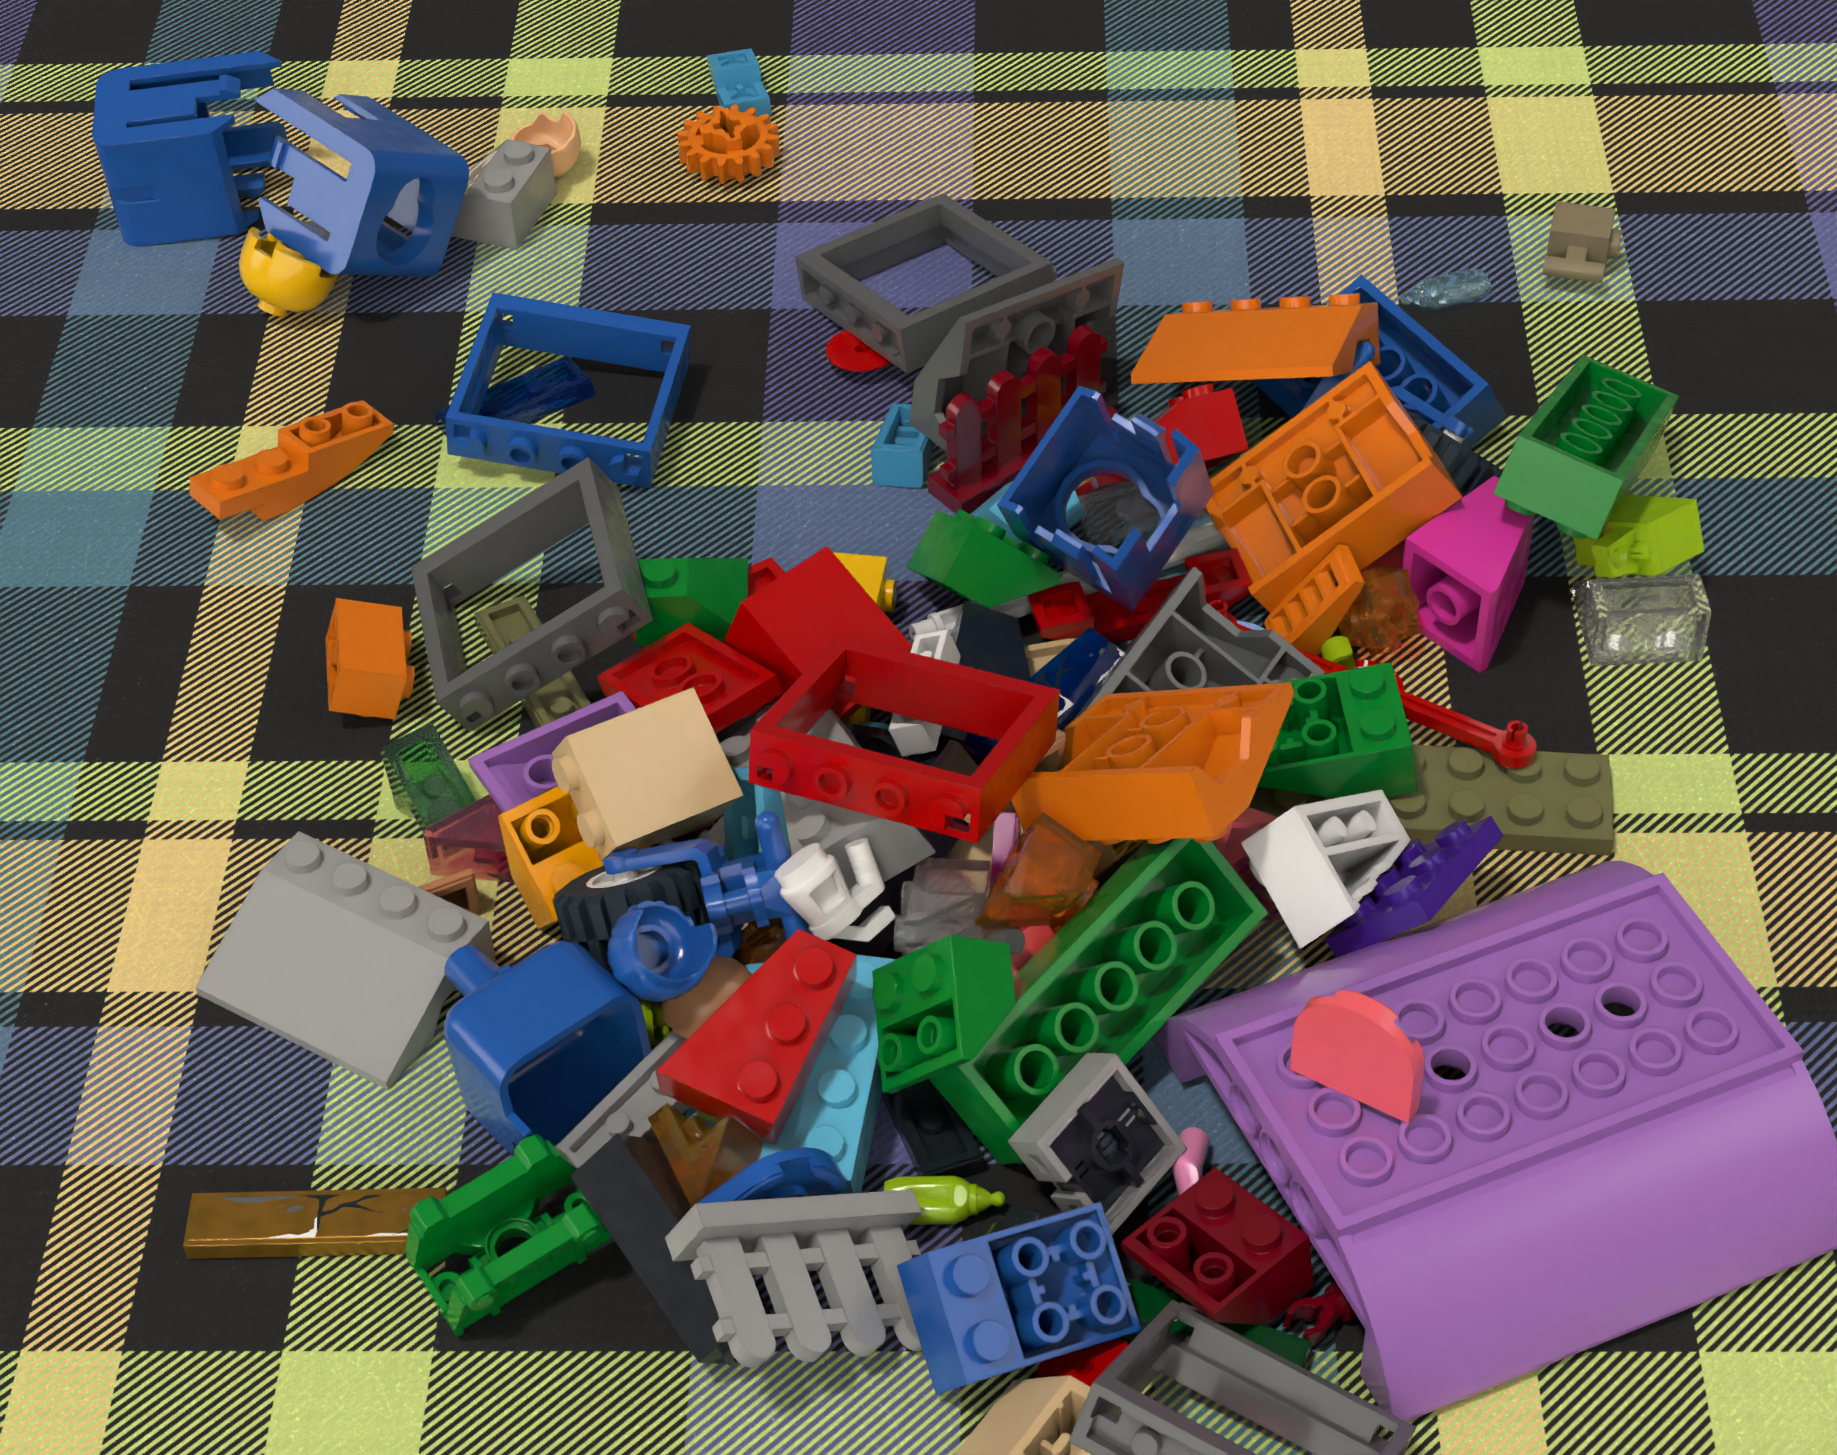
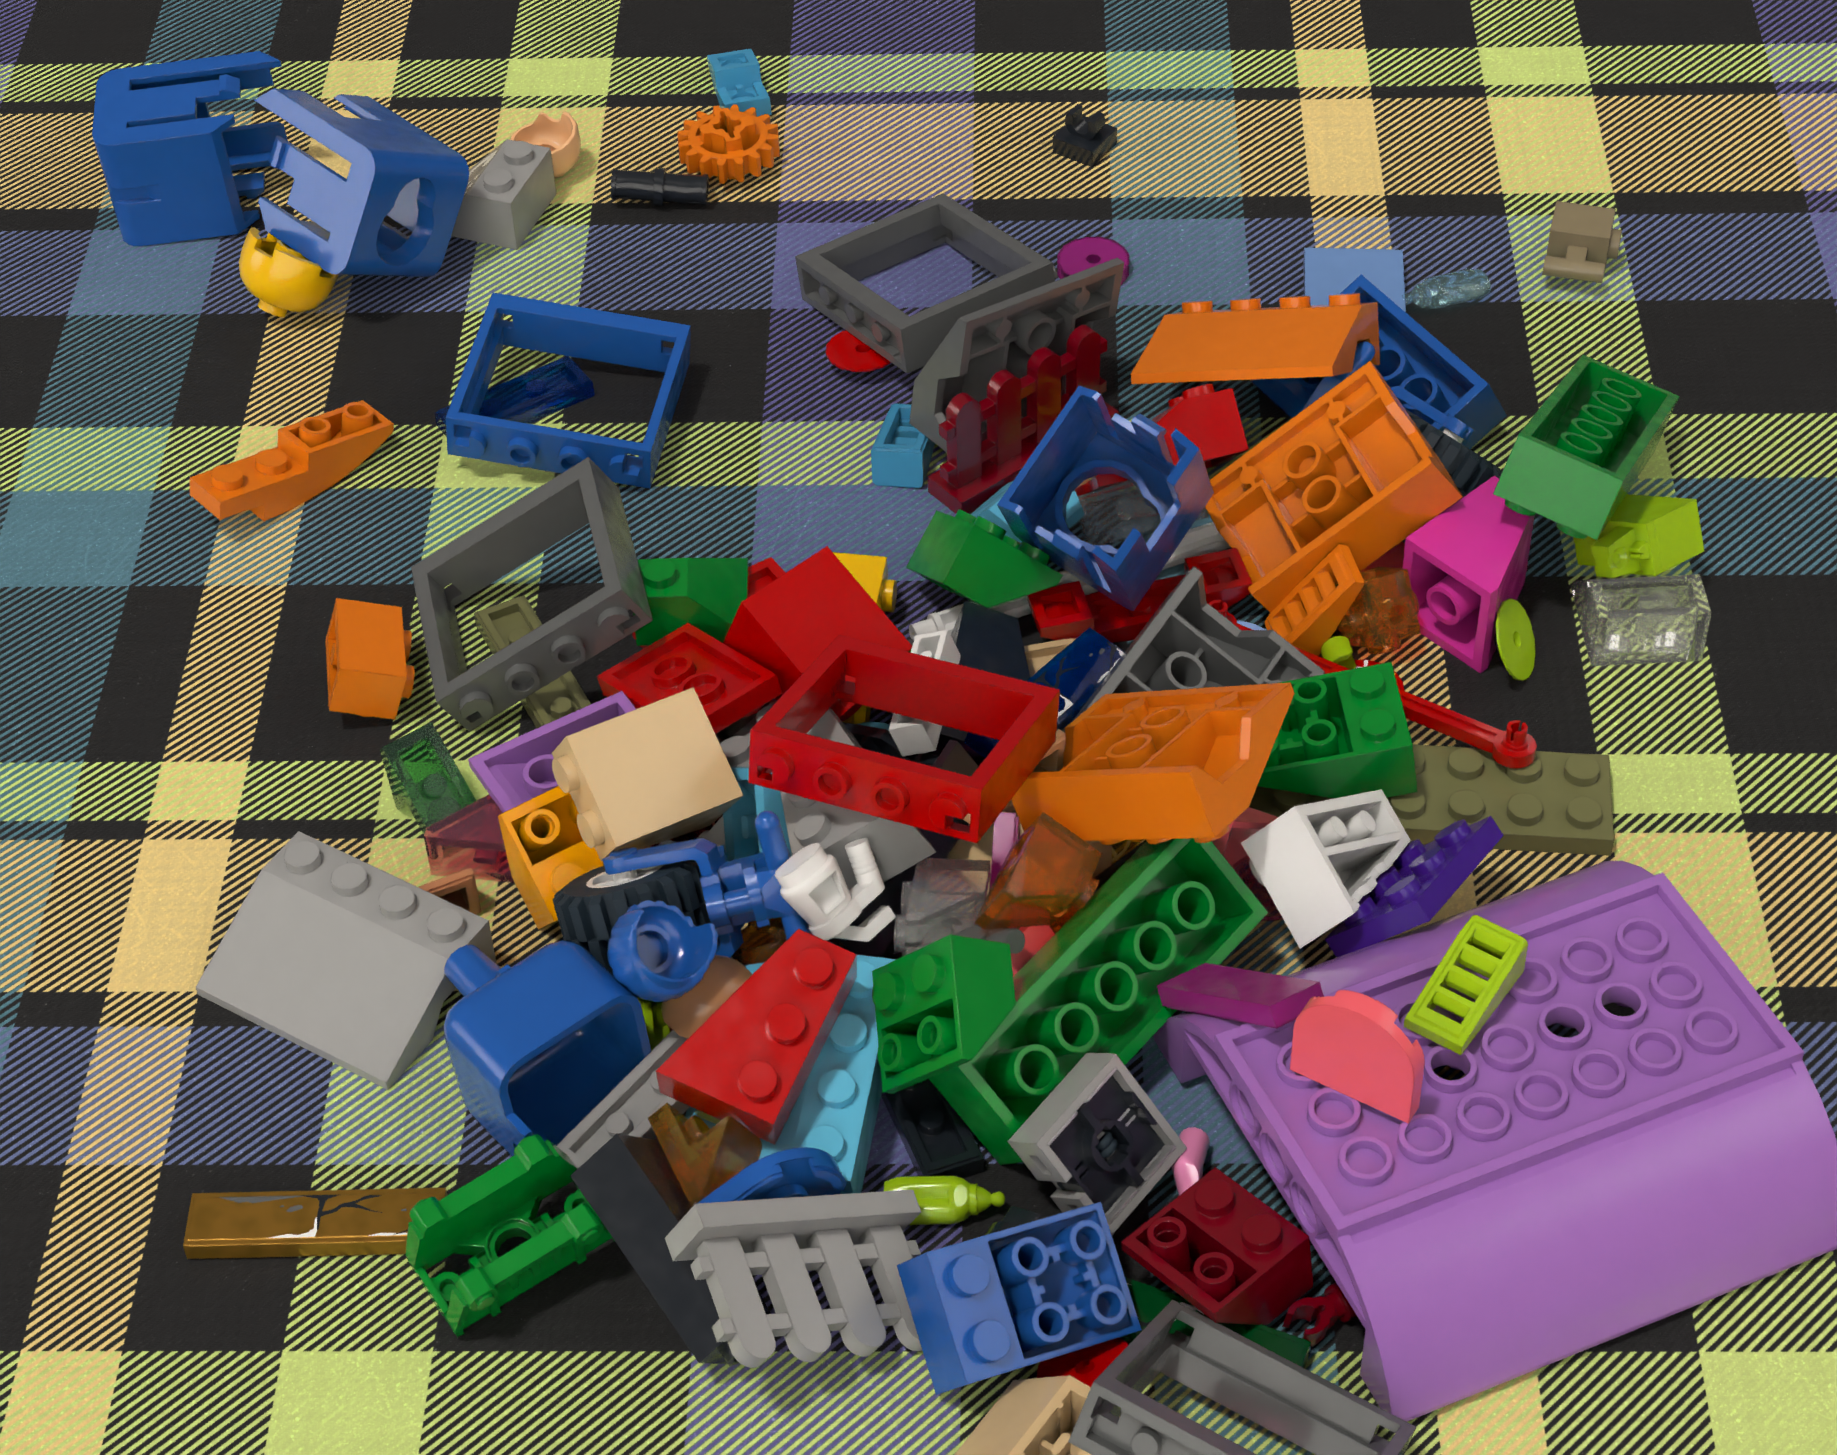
(659, 186): none -> black pin
(1084, 137): none -> black tile
(1090, 252): none -> magenta piece
(1239, 994): none -> magenta tile
(1334, 269): none -> medium blue tile
(1485, 950): none -> lime slope
(1515, 639): none -> lime piece

